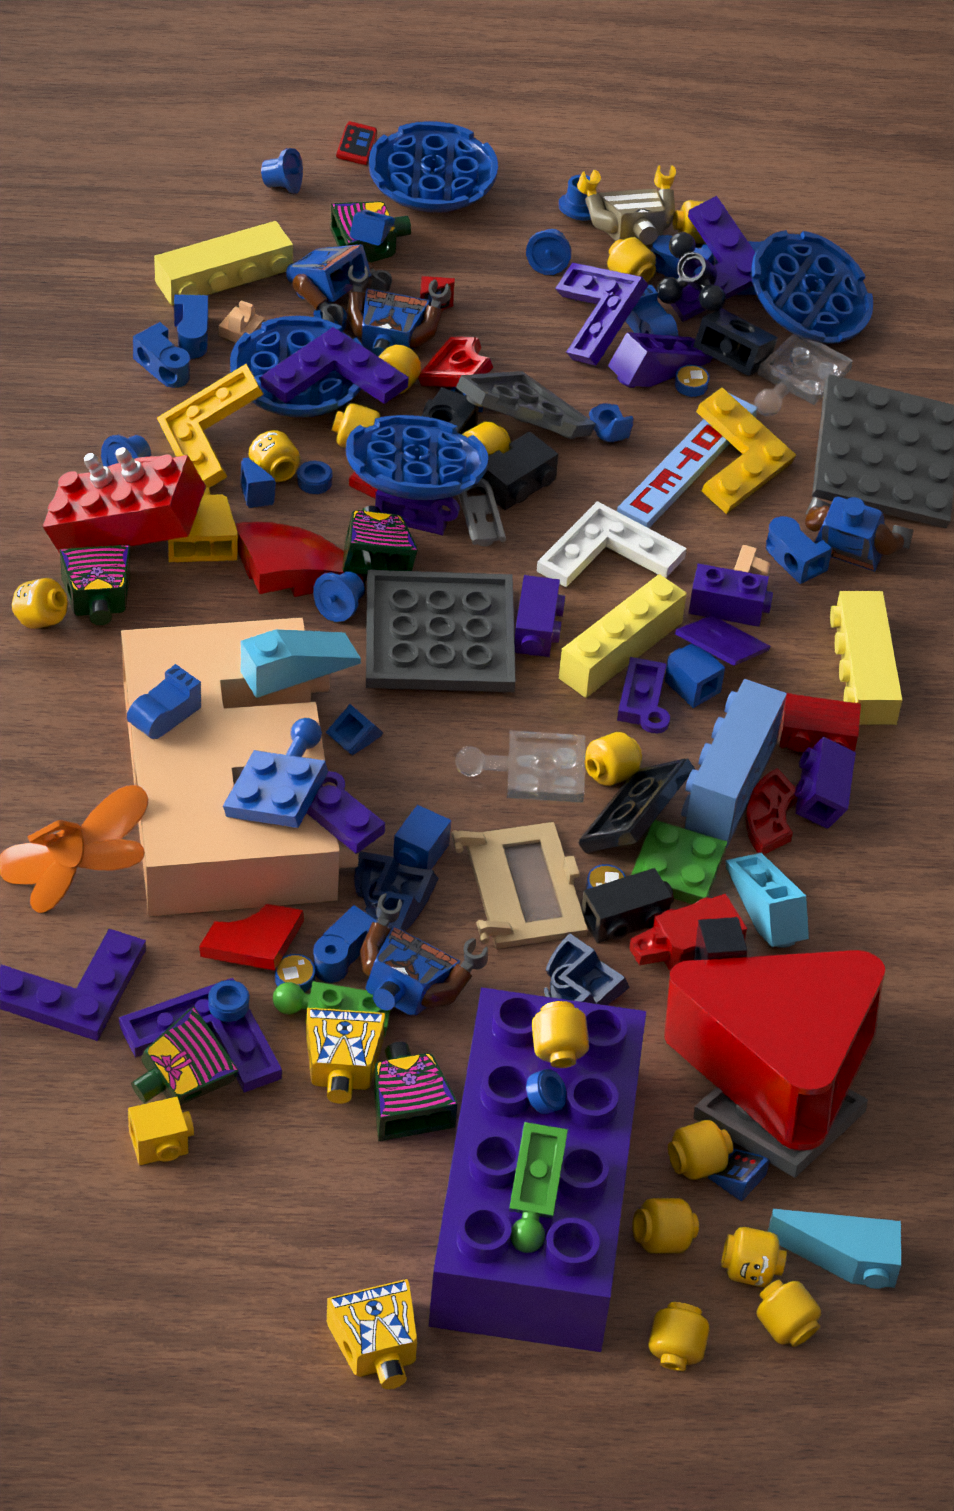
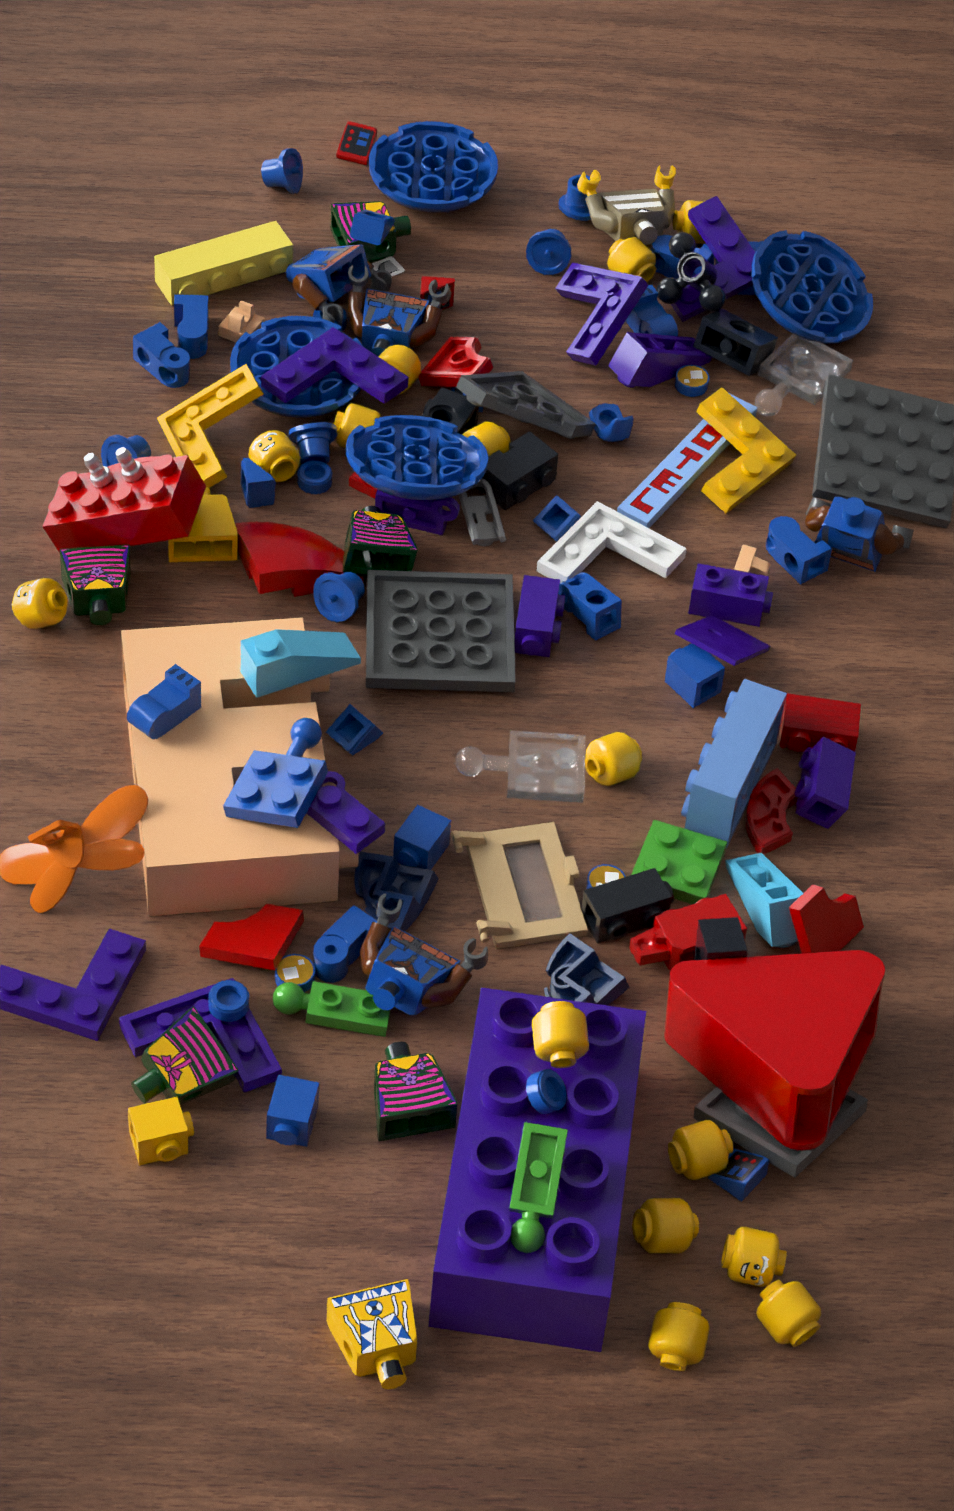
(292, 1111): none -> blue brick
(314, 440): none -> blue piece
(343, 1049): yellow torso -> none
(389, 264): none -> sticker
(556, 518): none -> blue slope
(592, 604): none -> blue leg
(622, 634): light yellow brick -> none
(636, 805): black tile -> none
(642, 695): dark purple hinge -> none
(824, 922): none -> red tile
(848, 1246): medium azure slope -> none
(867, 656): light yellow brick -> none

